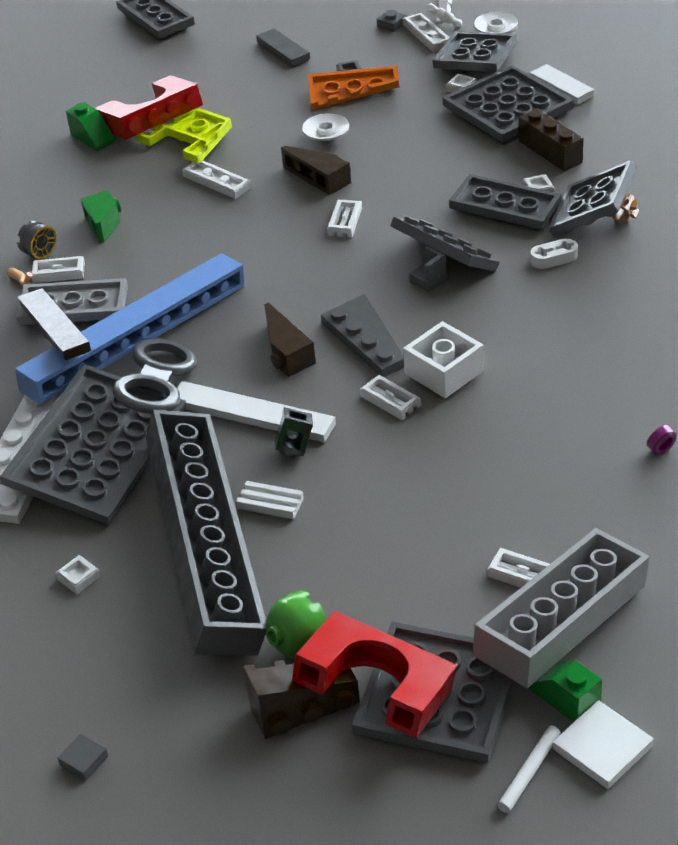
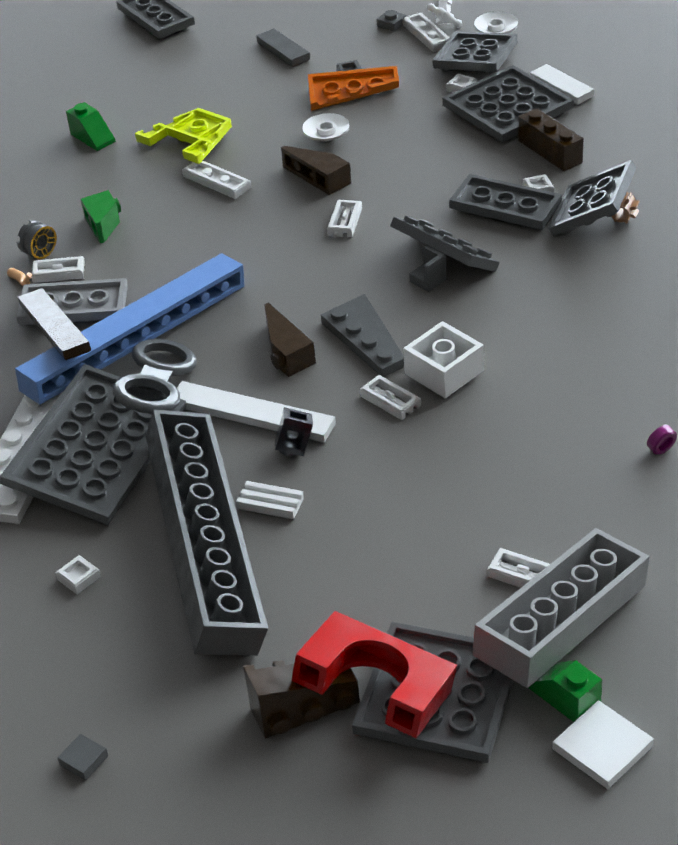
(173, 99): red arch -> none
(293, 622): bright green cylinder -> none
(528, 769): white bar -> none
(554, 253): white beam -> none

